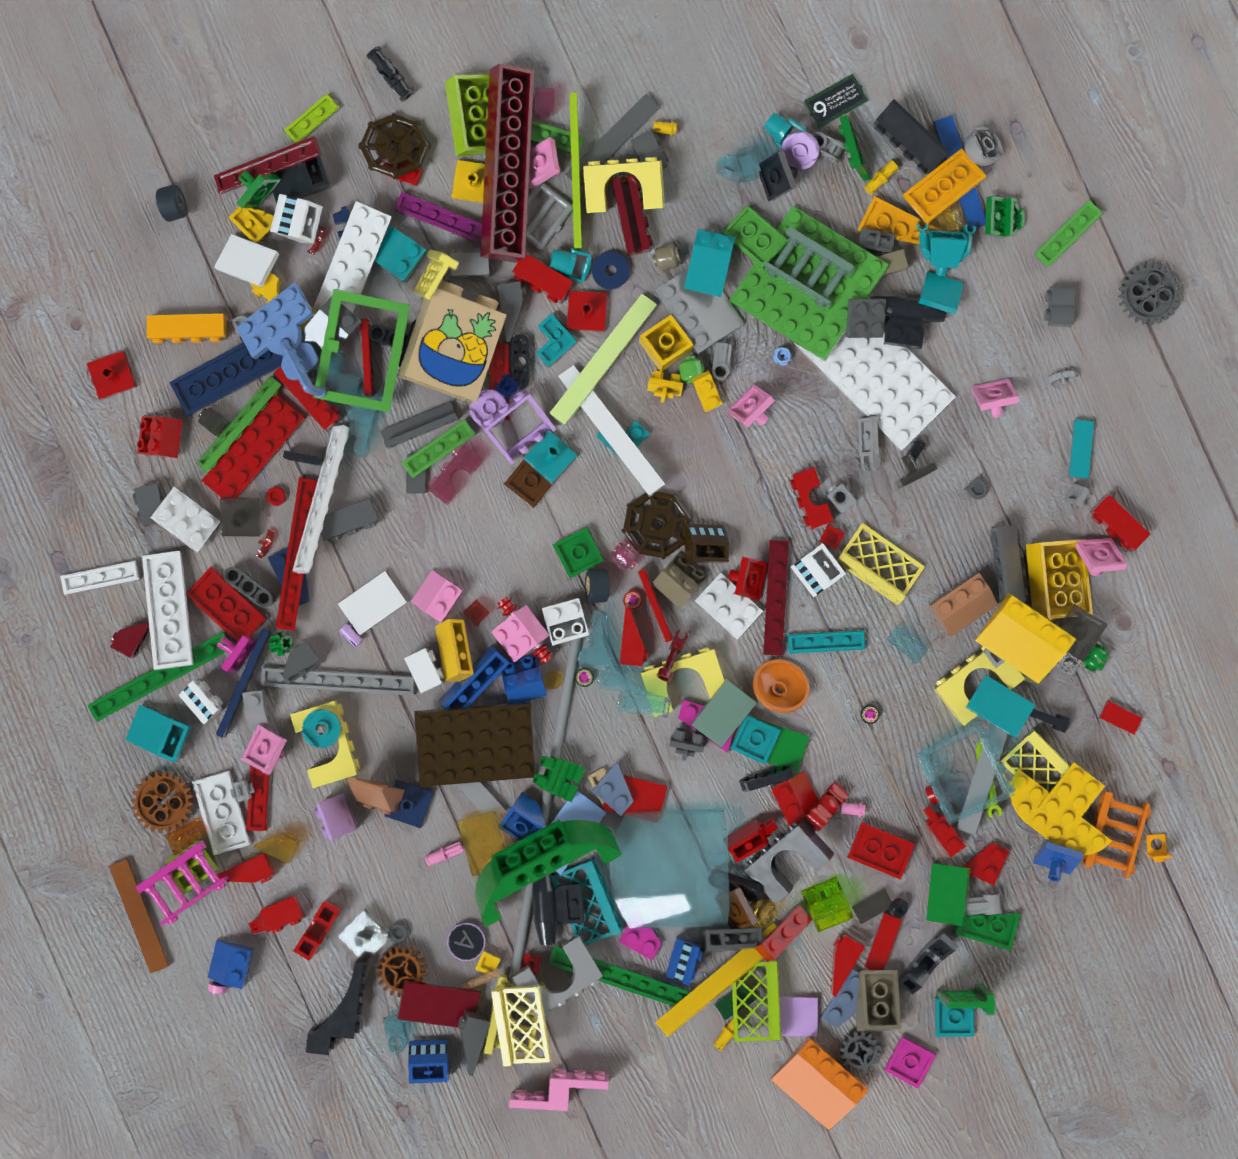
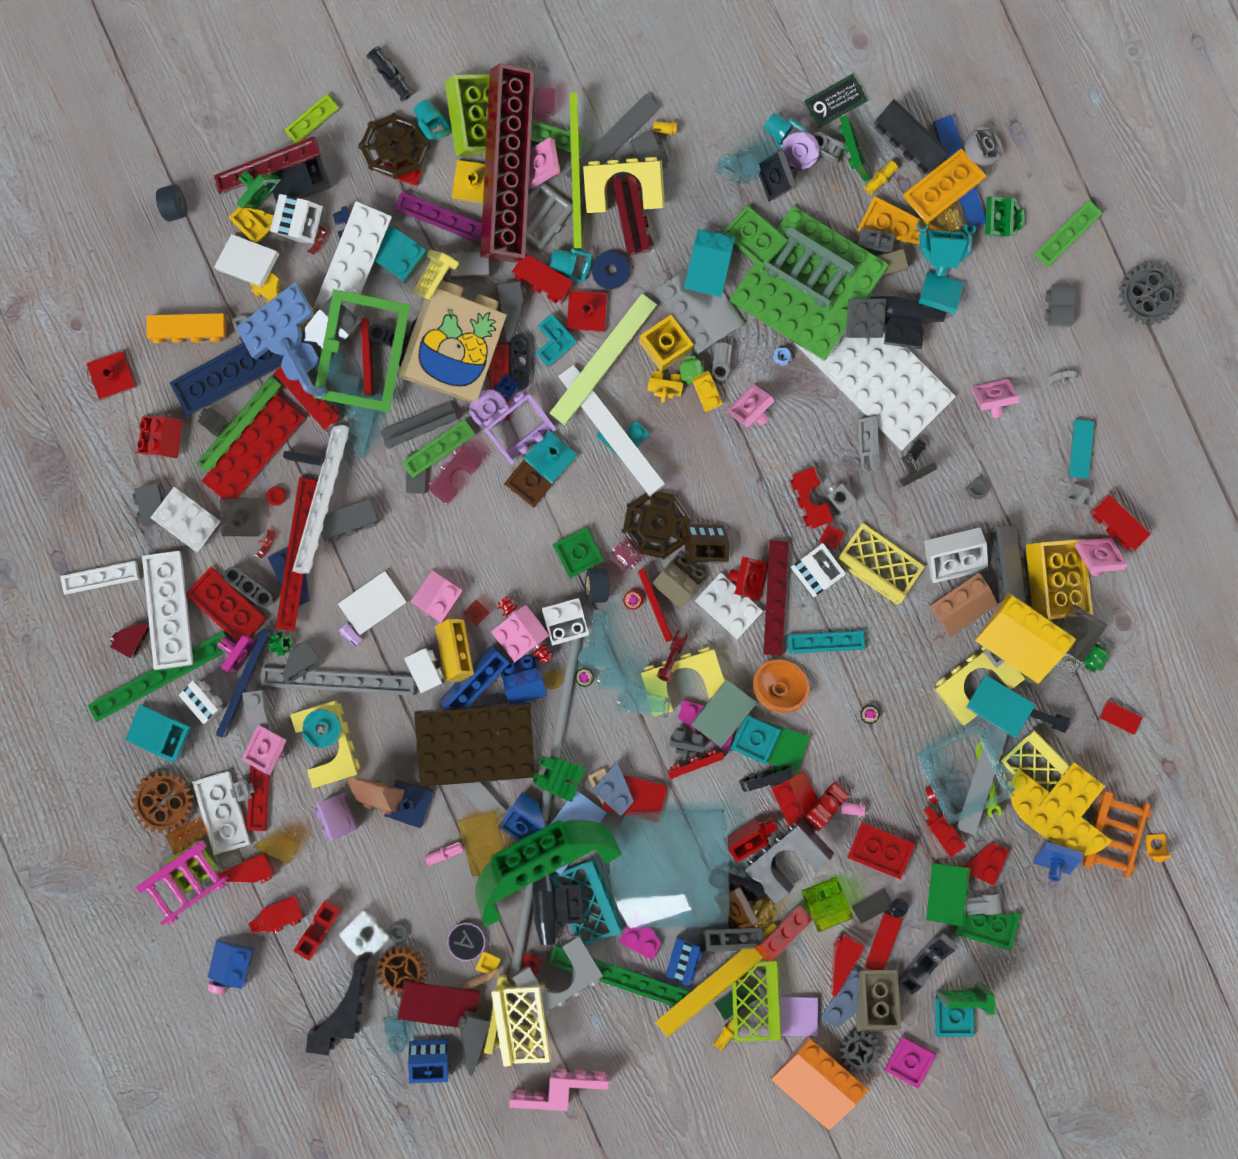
(139, 916): dark orange tile -> none
(429, 119): none -> teal piece
(632, 643): red slope -> none
(667, 257): dark tan head -> none
(695, 763): none -> red plate
(907, 644): clear light blue tile -> none
(956, 555): none -> white slope

